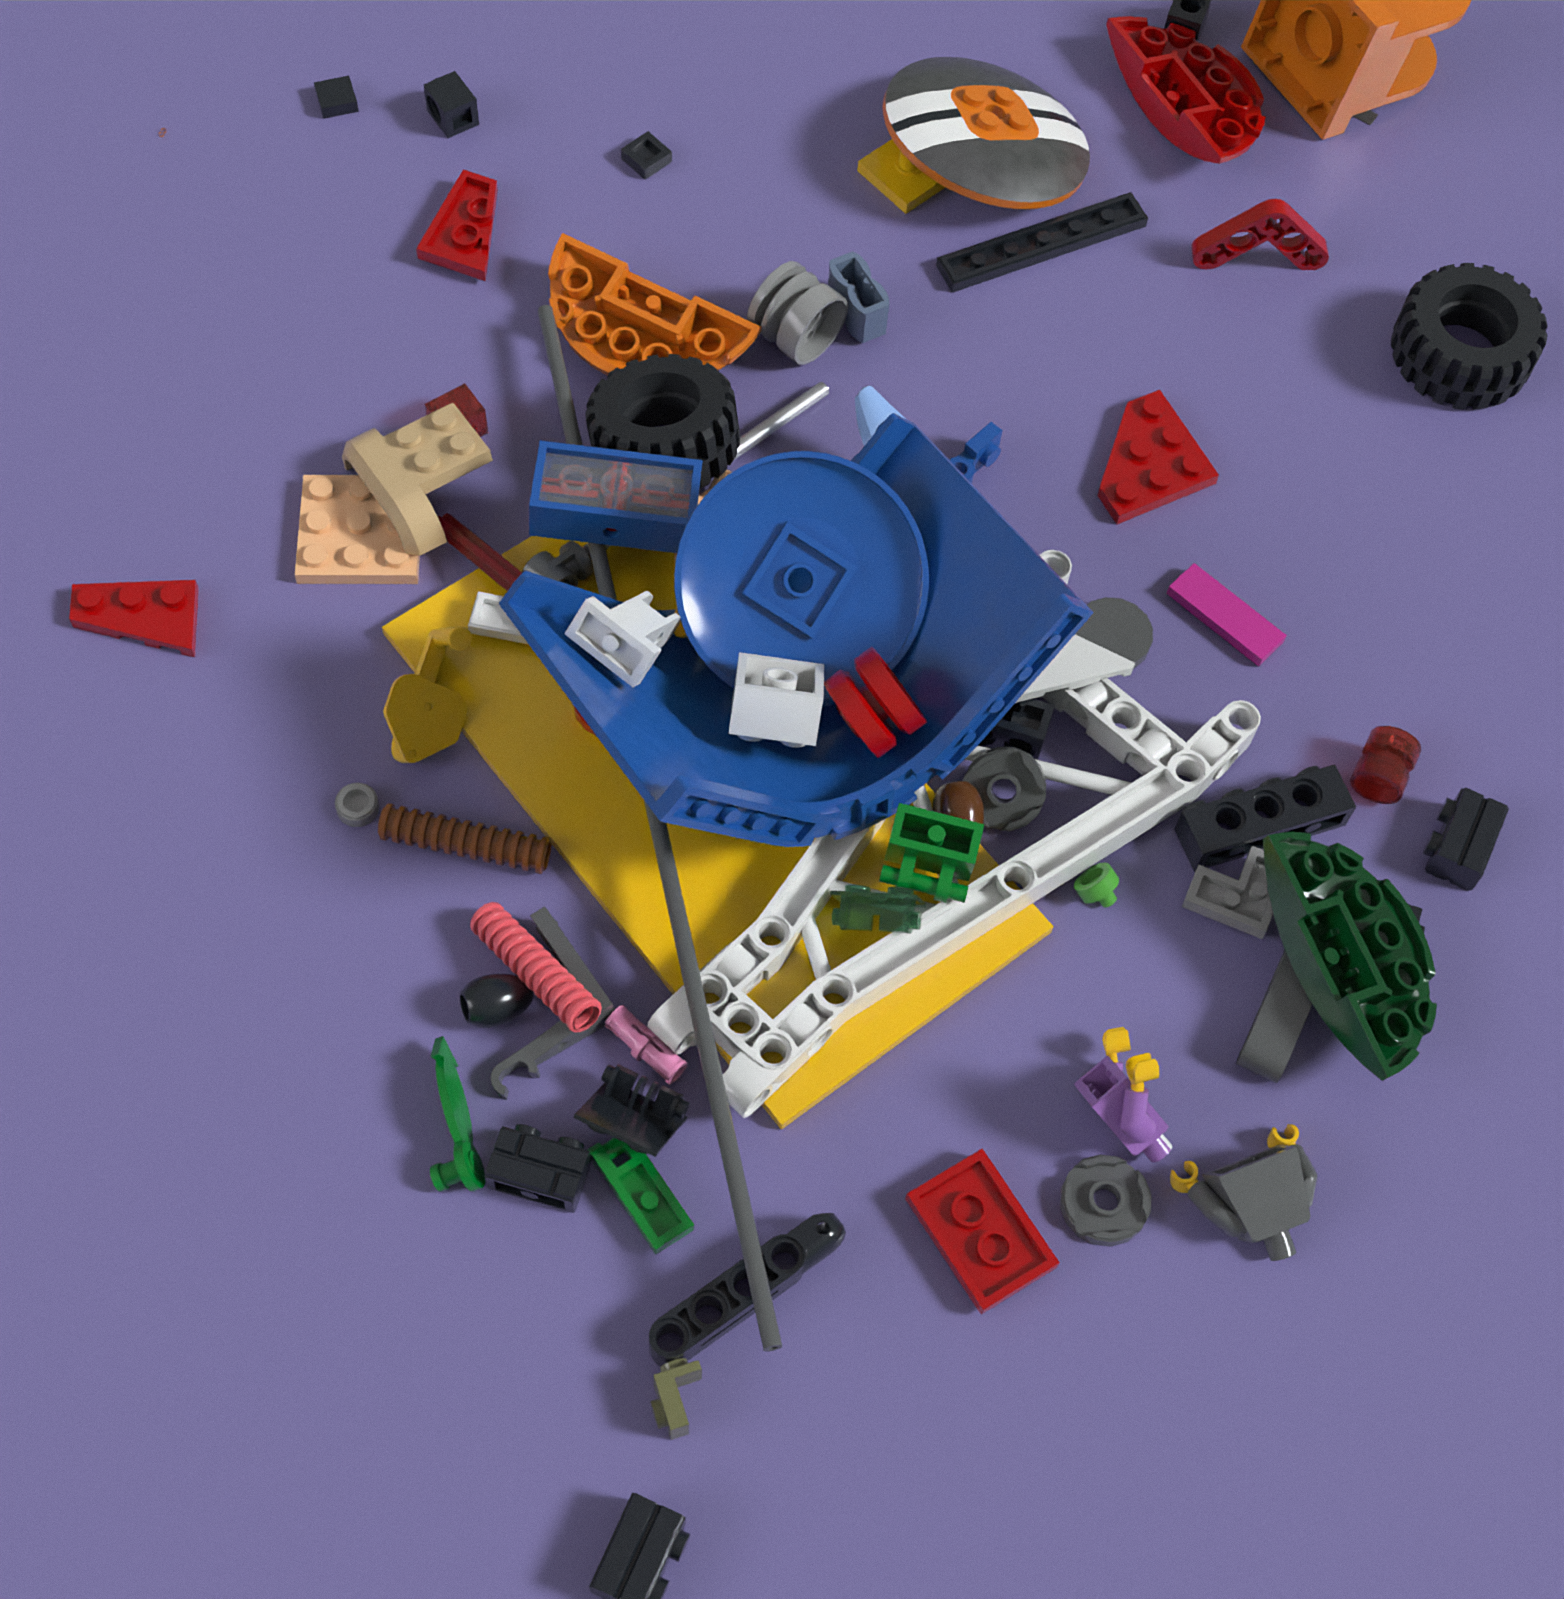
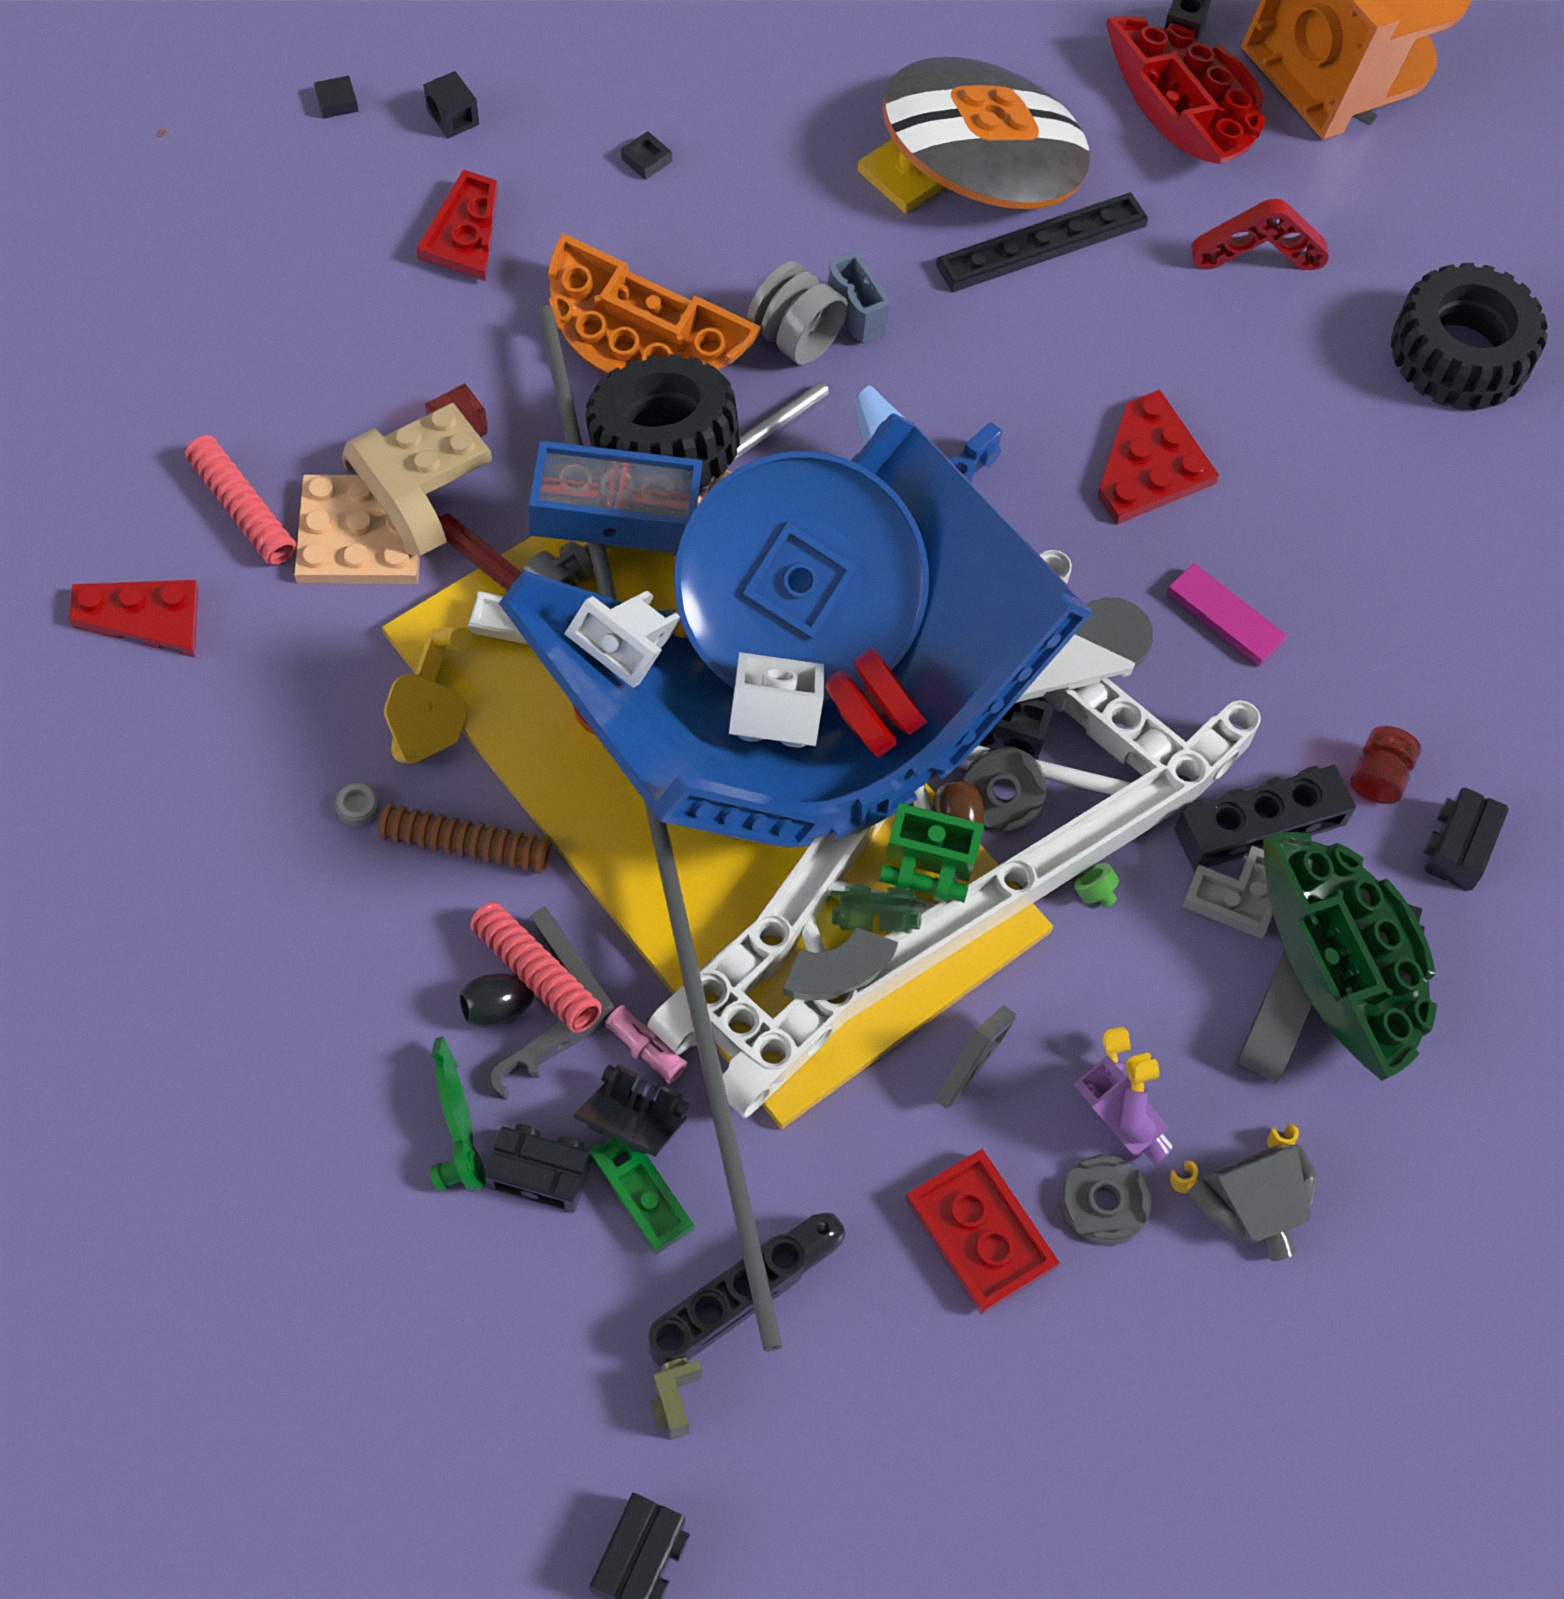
(240, 500): none -> coral piece
(840, 970): none -> dark grey tile
(975, 1054): none -> dark grey tile

